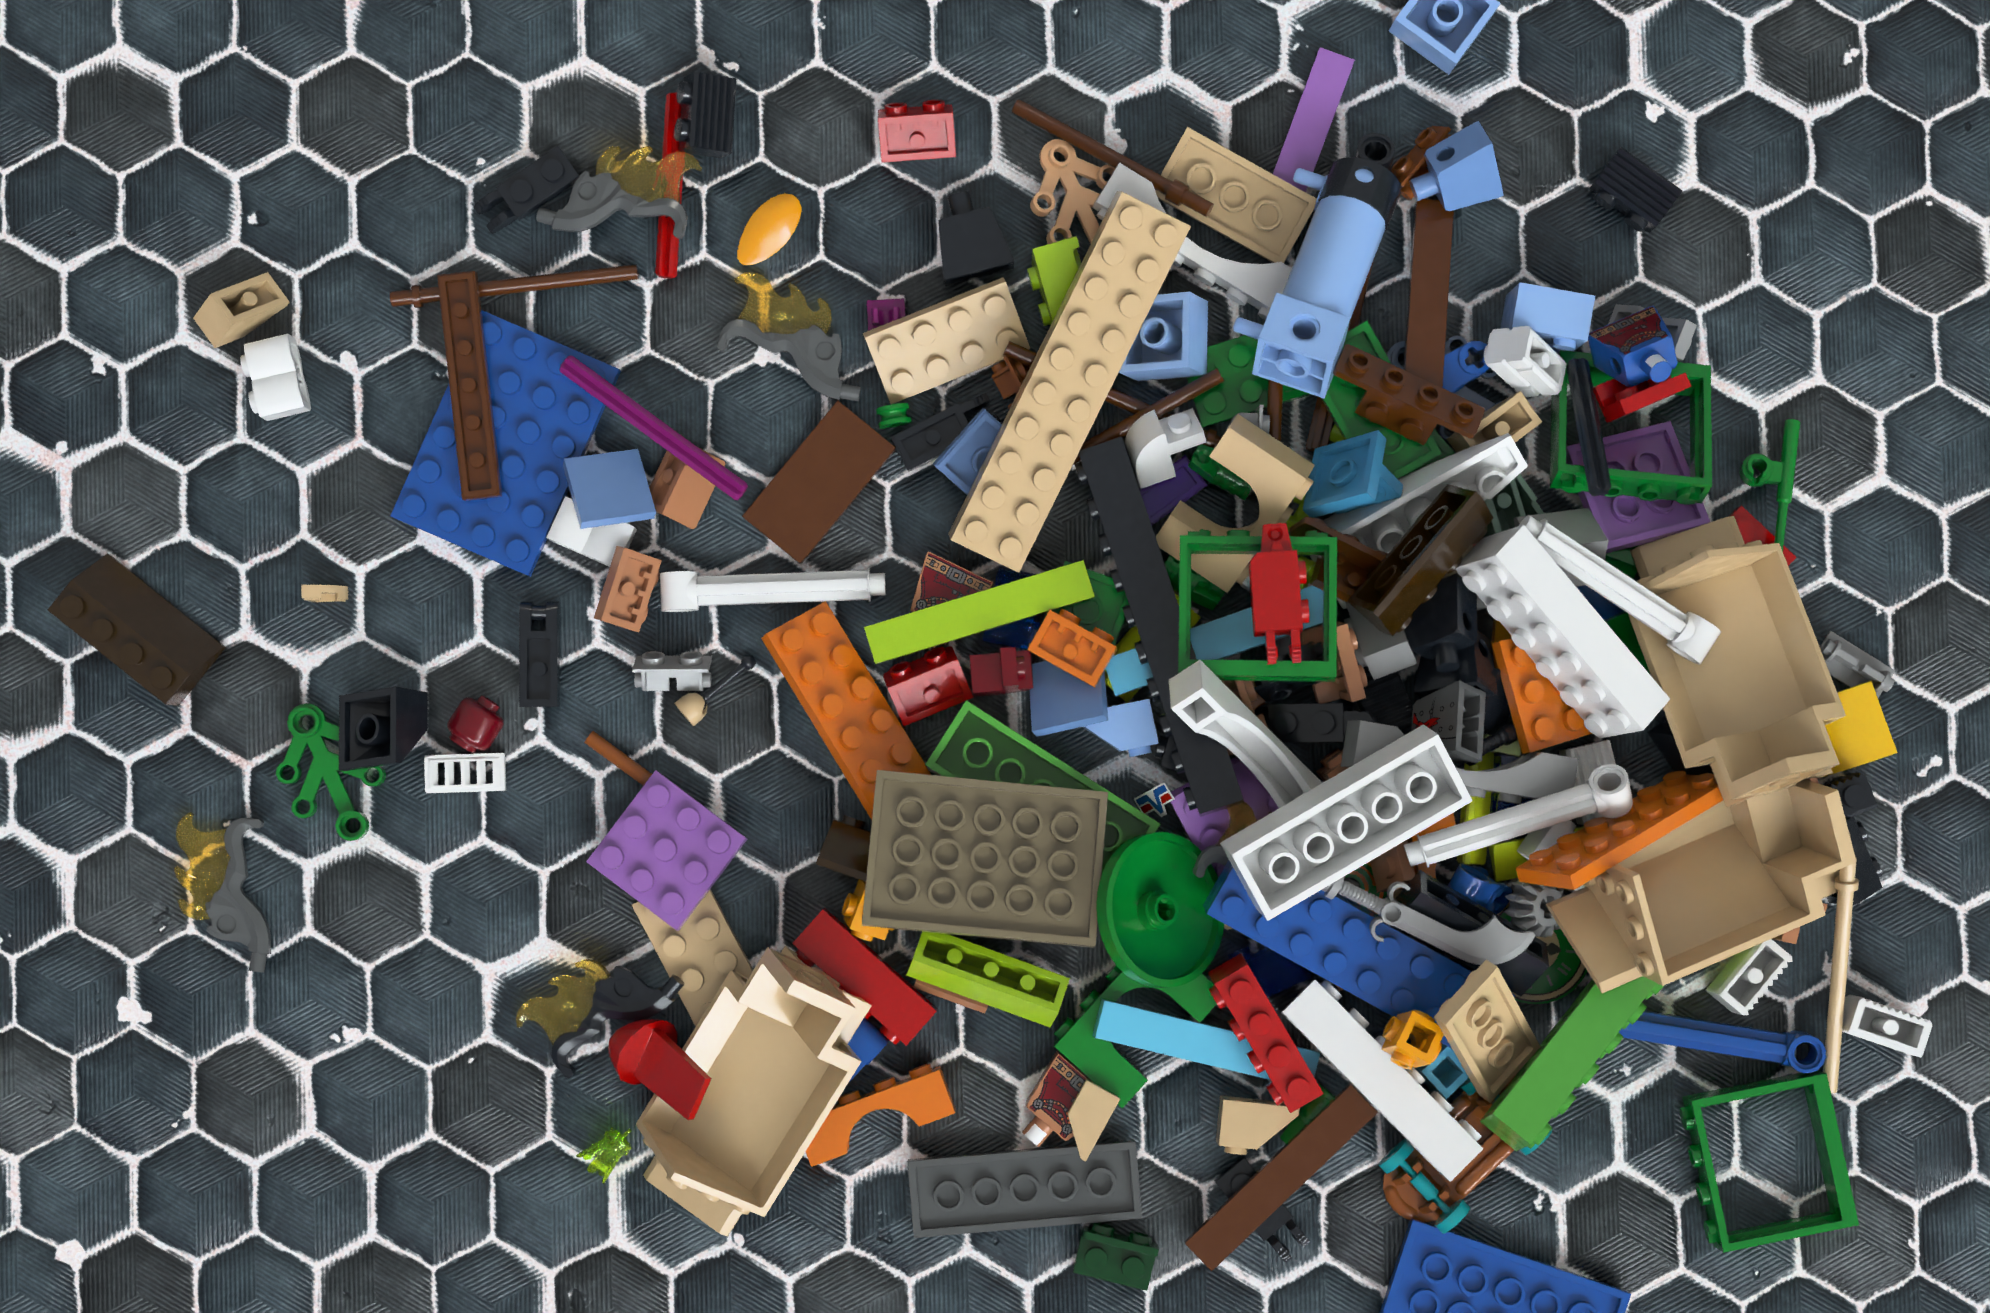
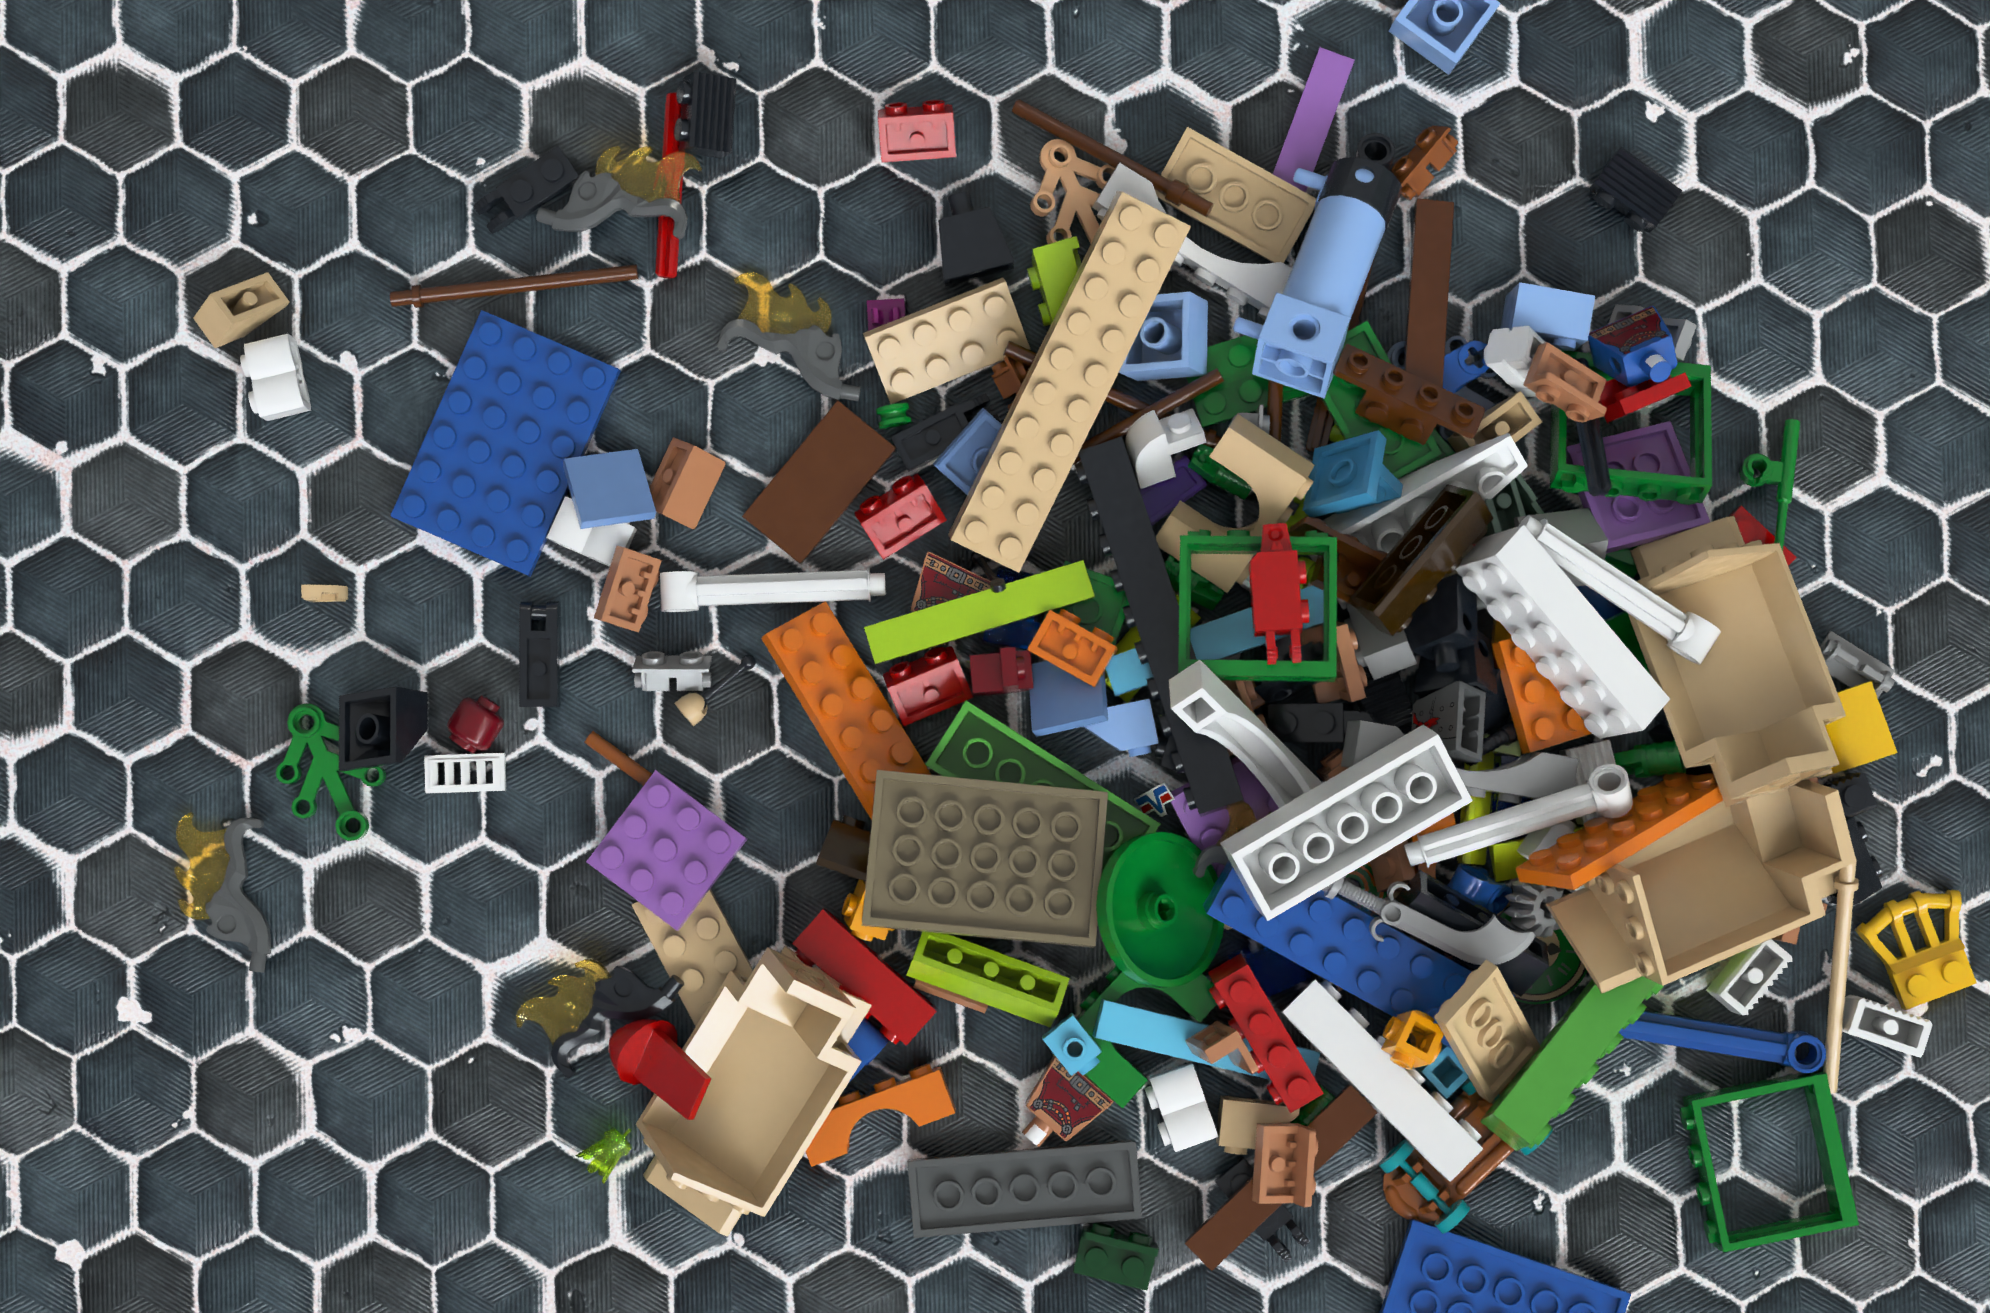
(137, 629): dark brown slope -> none
(469, 385): reddish brown tile -> none
(653, 427): magenta axle -> none
(769, 229): light orange arm -> none
(899, 515): none -> bracket
(997, 584): none -> black hinge
(1072, 1045): none -> medium azure brick
(1090, 1115): tan tile -> none
(1182, 1107): none -> white brick
(1221, 1040): none -> panel
(1284, 1164): none -> nougat bracket
(1460, 170): medium blue torso -> none
(1565, 383): none -> nougat bracket
(1651, 760): none -> green hinge
(1928, 971): none -> yellow plate

